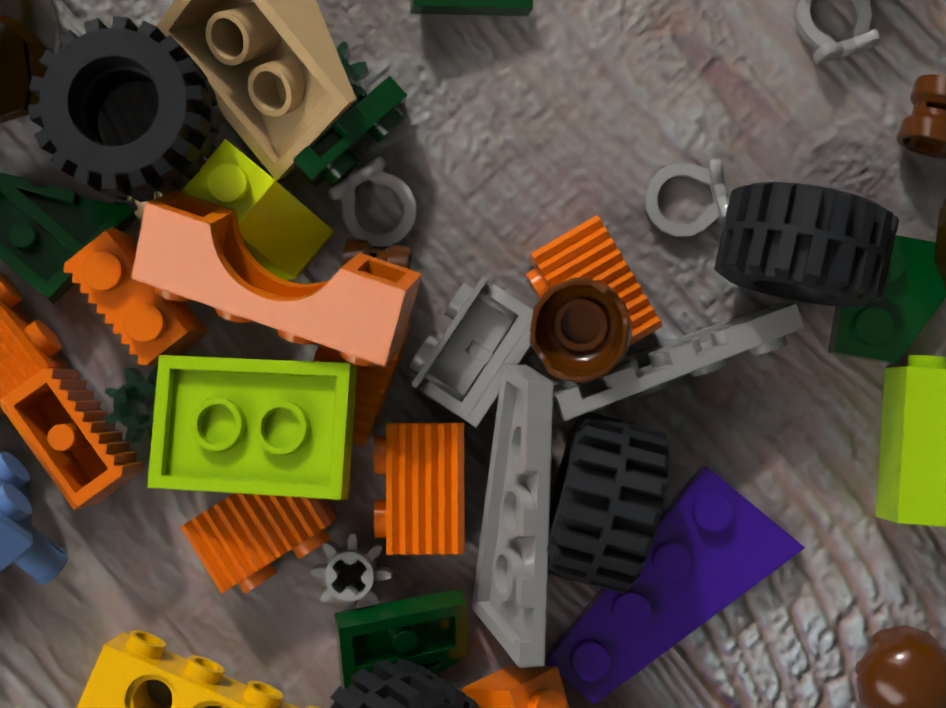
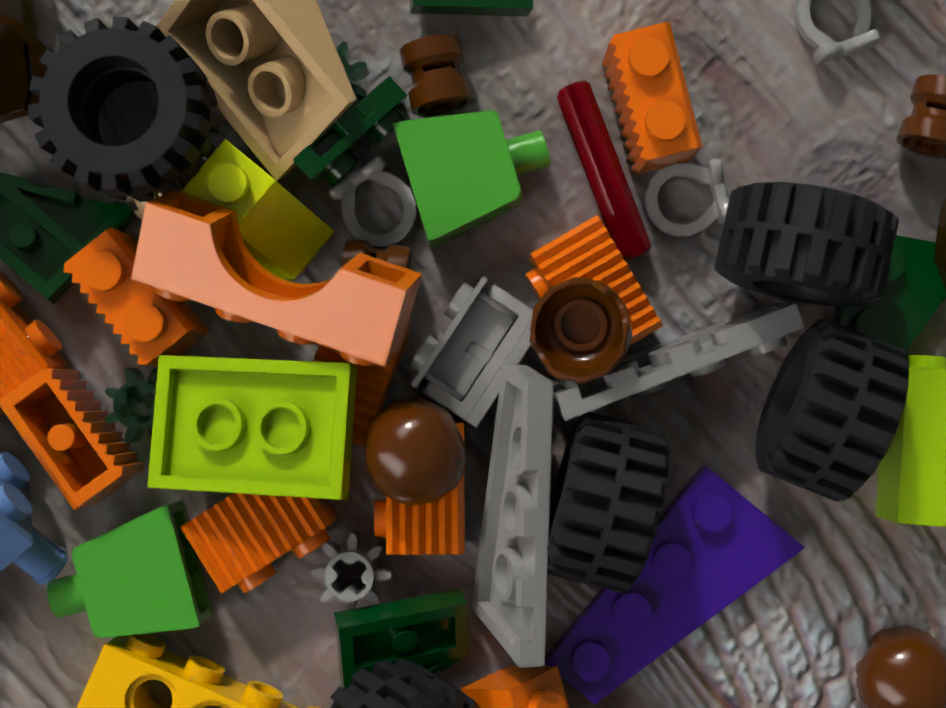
(136, 578): none -> bright green torso
(414, 452): none -> reddish brown hair
(436, 75): none -> reddish brown wheel
(466, 170): none -> bright green torso
(603, 169): none -> dark red axle
(651, 98): none -> orange brick
(832, 410): none -> black tyre

